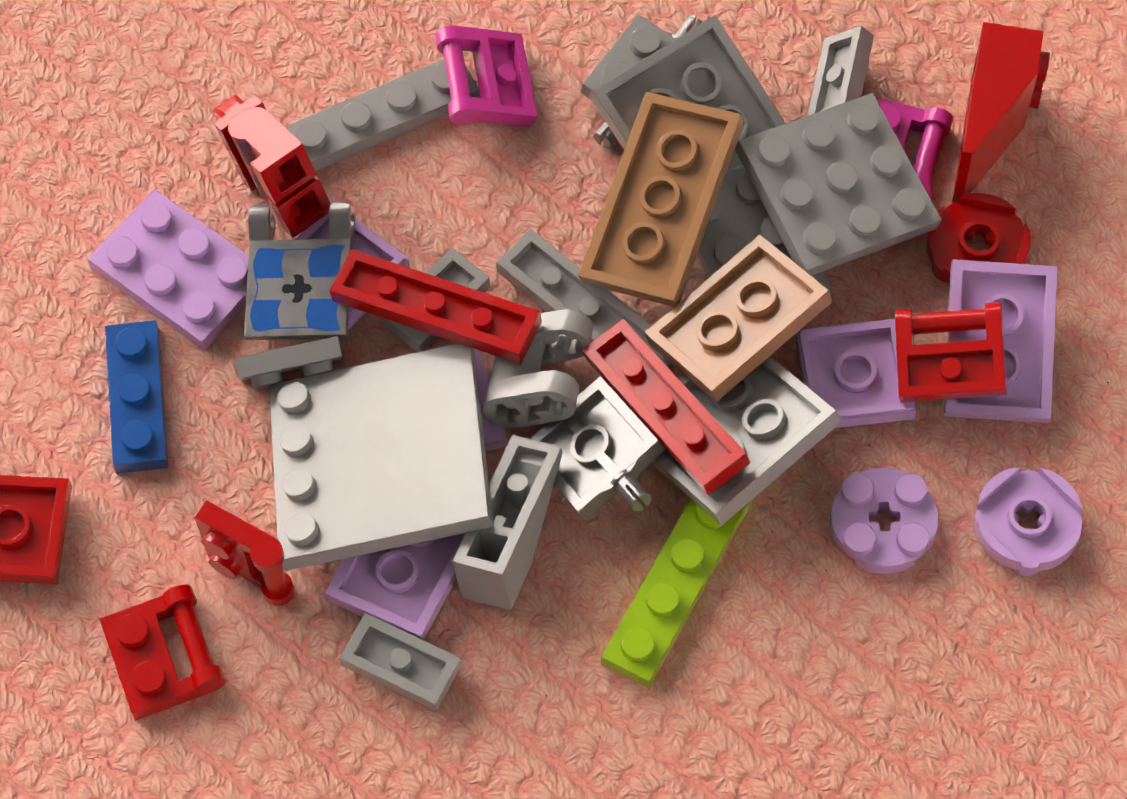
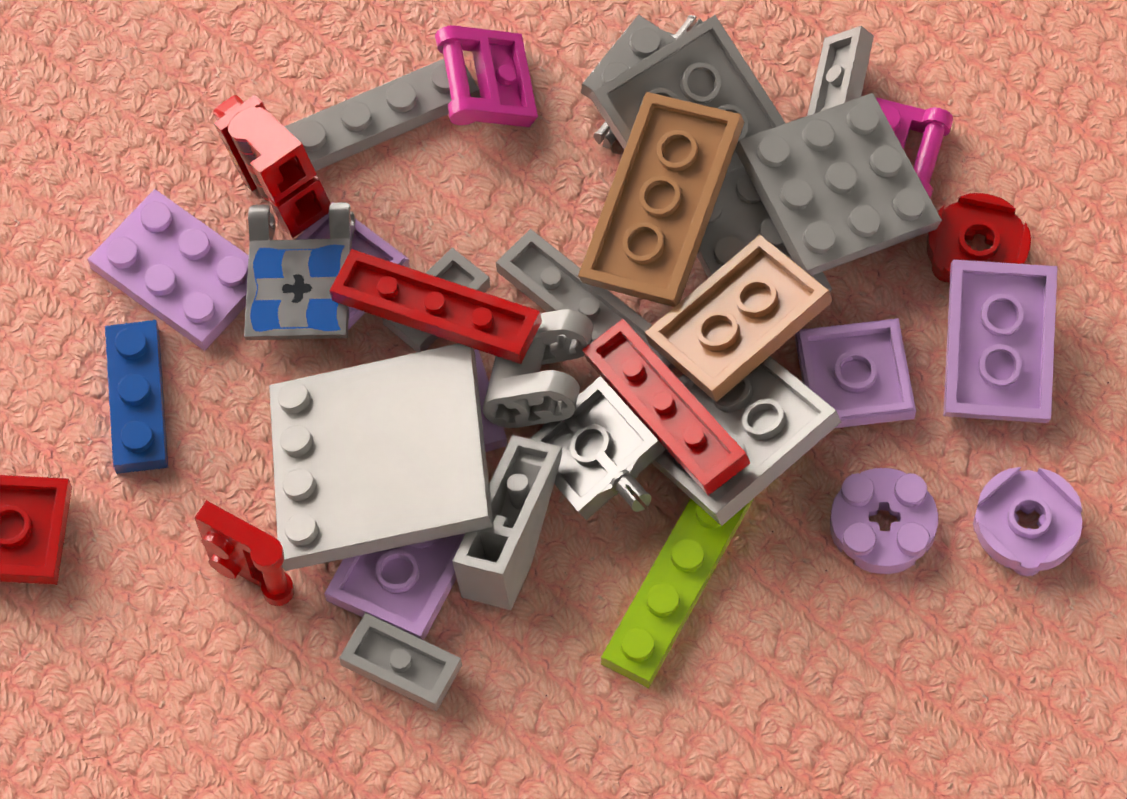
(144, 657): red plate -> none
(268, 366): light grey plate -> none
(950, 368): red plate -> none
(1002, 89): red slope -> none

